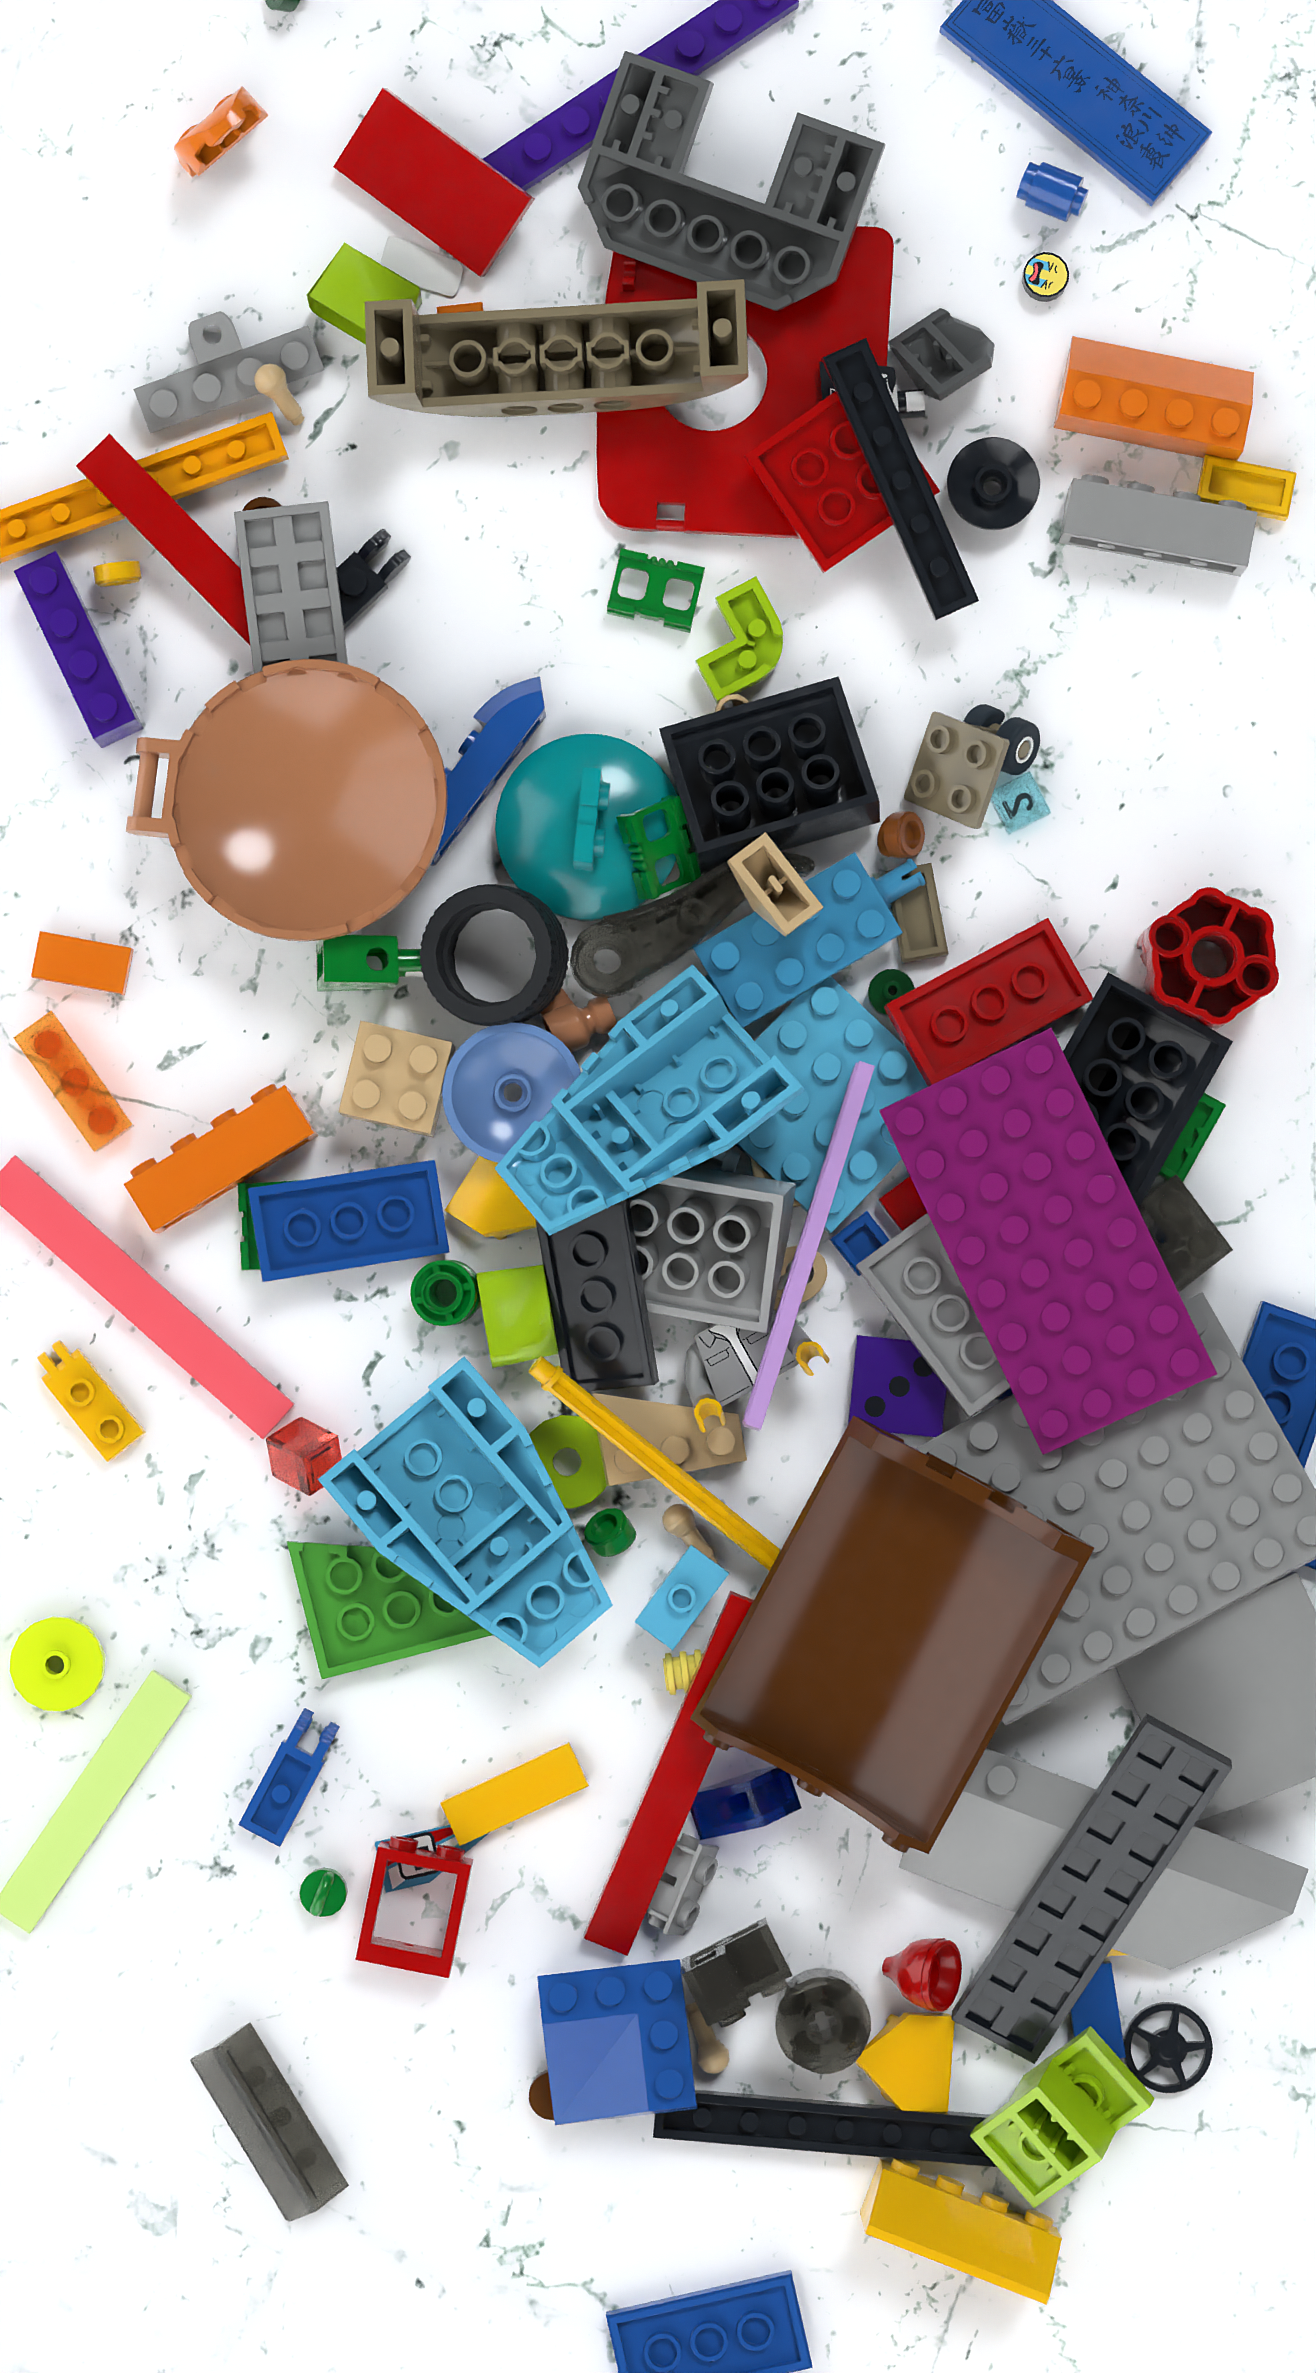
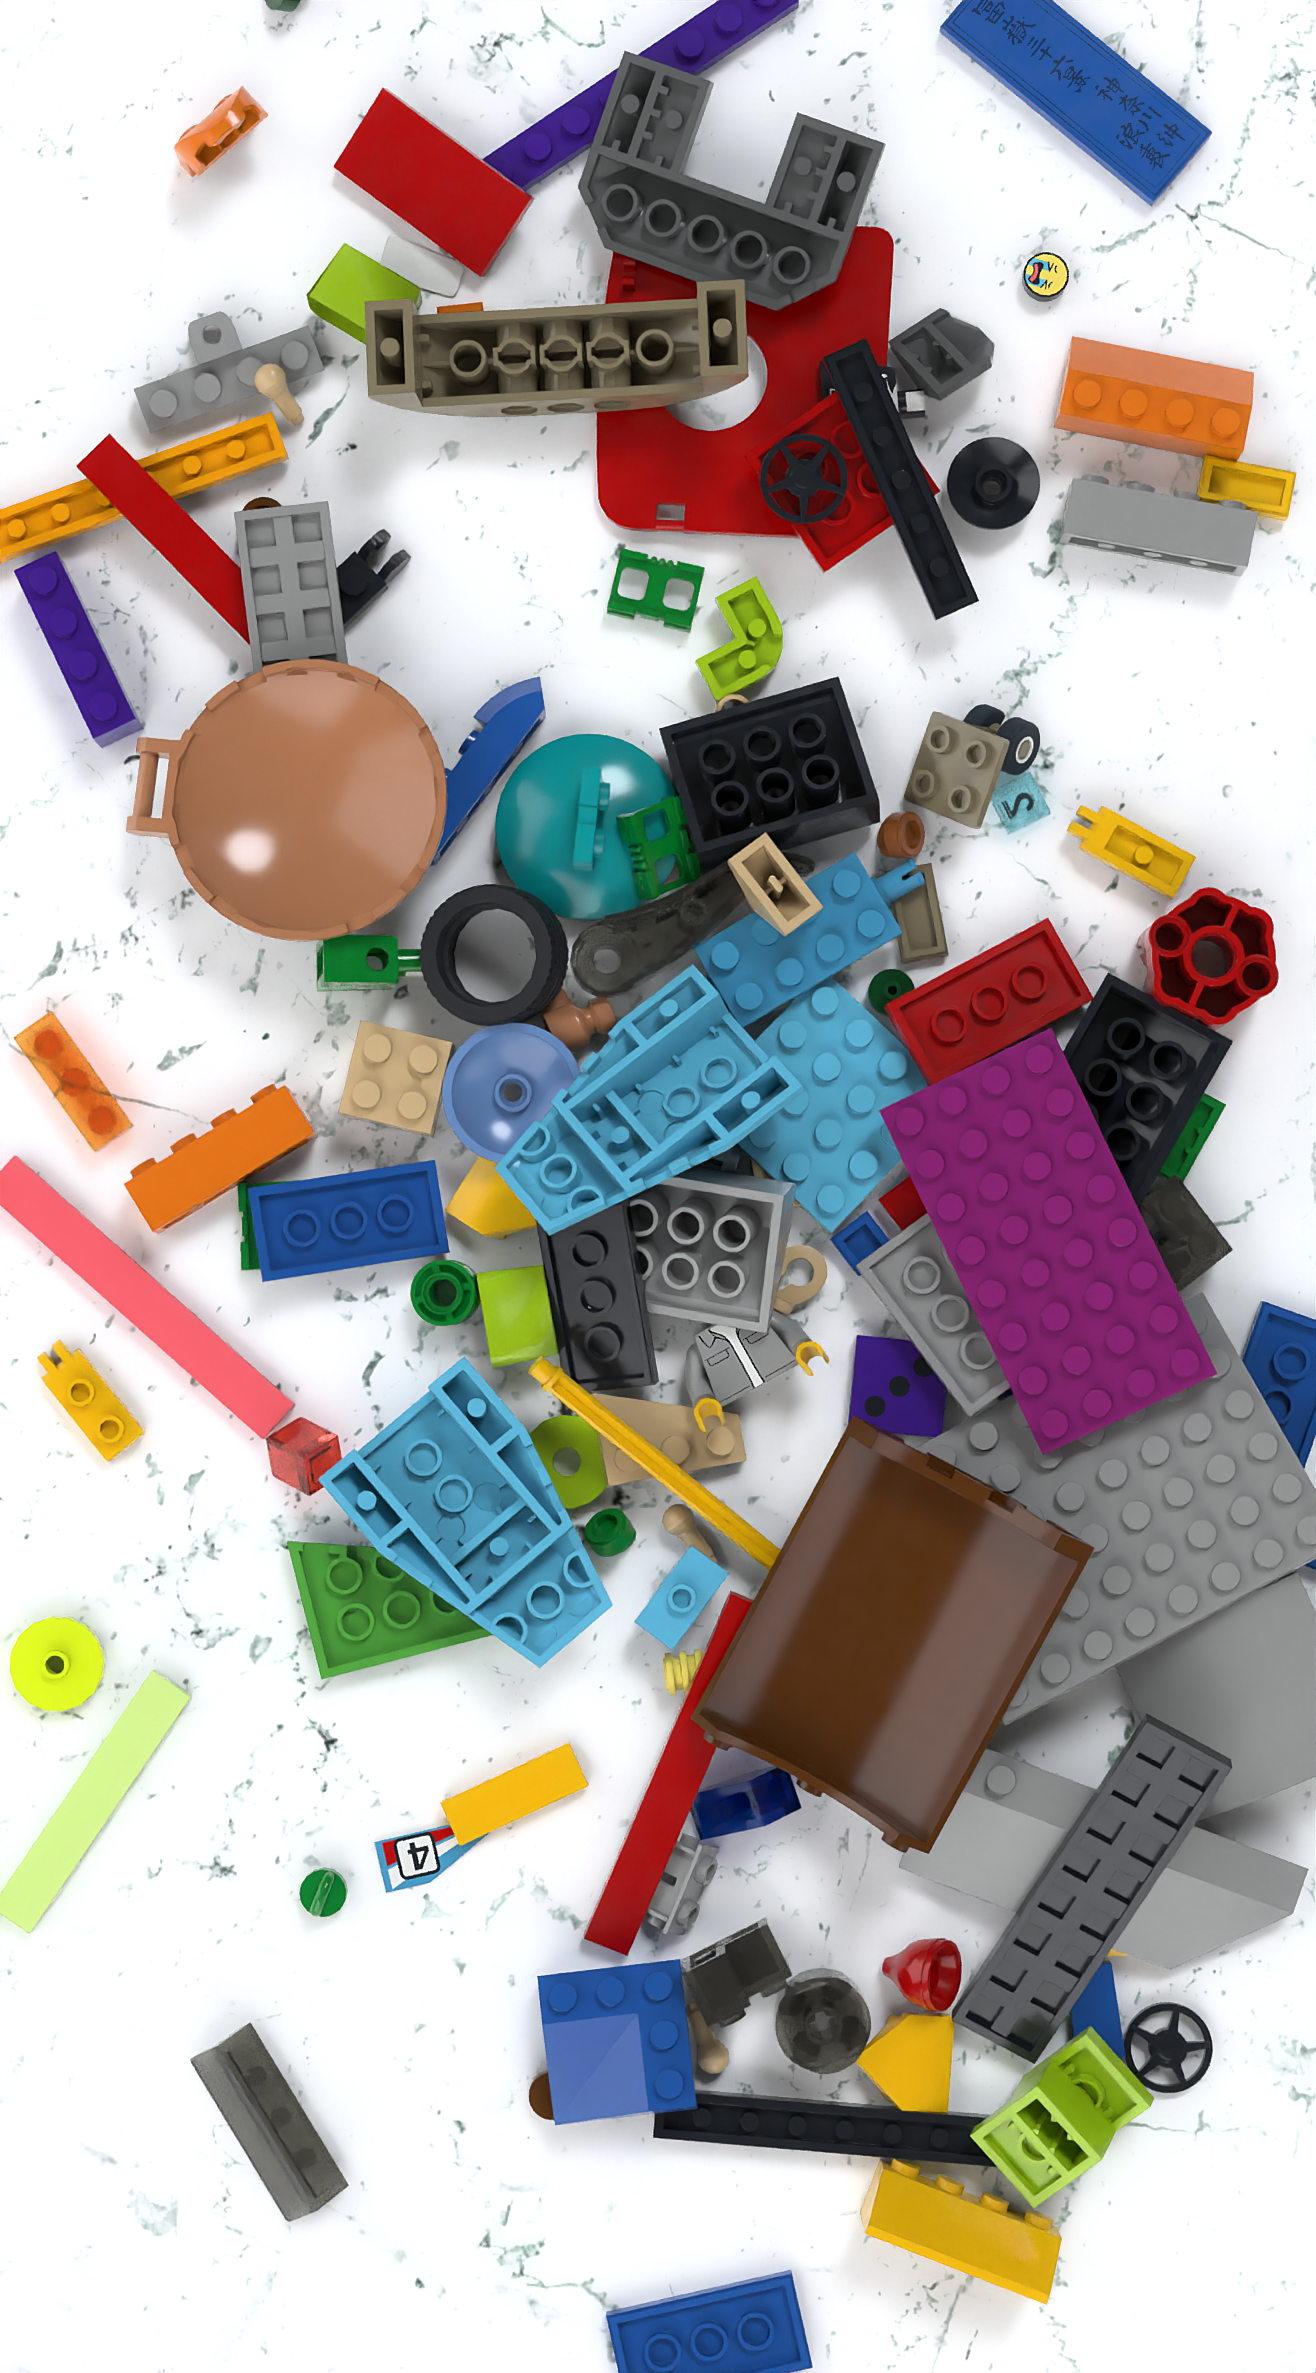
(82, 963): orange tile -> none
(117, 573): yellow tile -> none
(287, 1783): blue hinge -> none
(403, 1954): red window -> none
(803, 478): none -> black wheel
(807, 1246): lavender tile -> none
(1052, 191): blue brick -> none
(1132, 850): none -> yellow hinge

